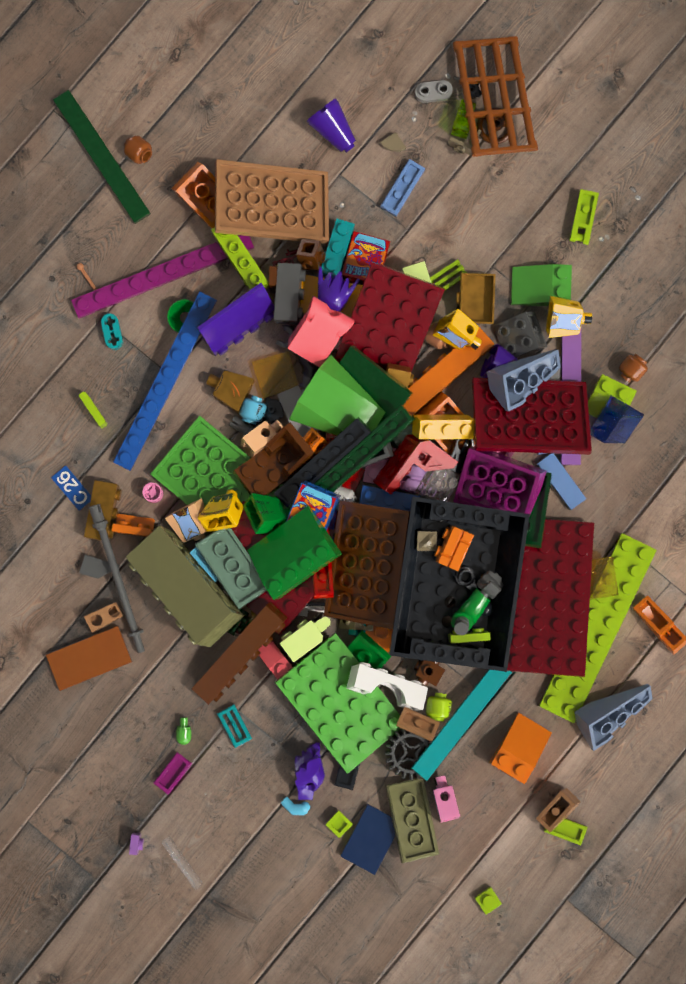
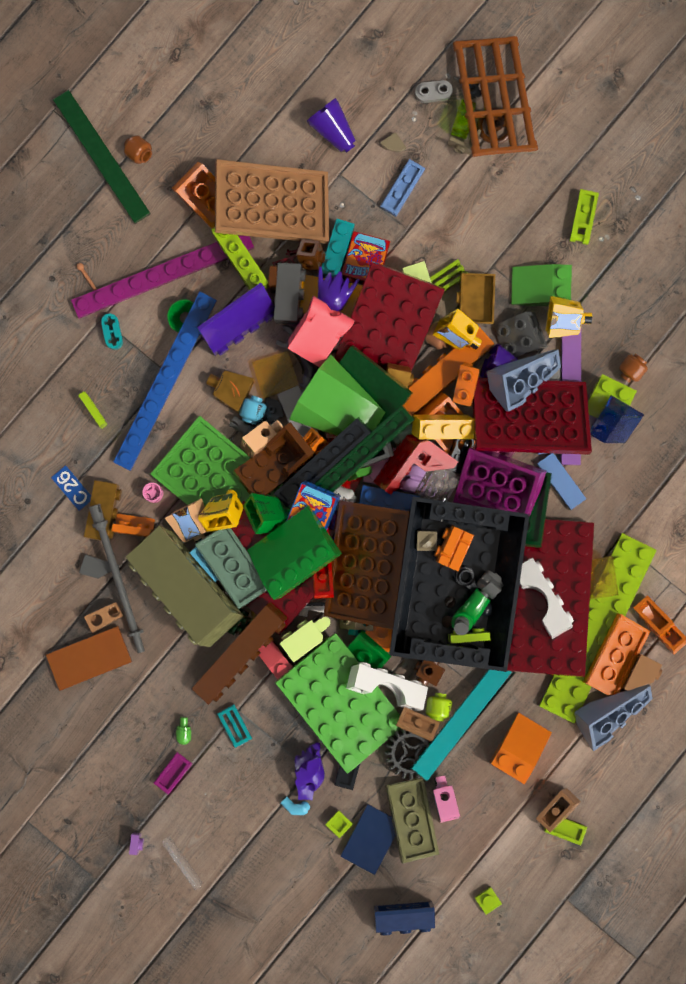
(360, 473): none -> bright green tile
(404, 917): none -> dark blue slope
(466, 384): none -> orange bracket
(556, 619): none -> white arch
(616, 655): none -> orange tile
(642, 673): none -> medium nougat slope

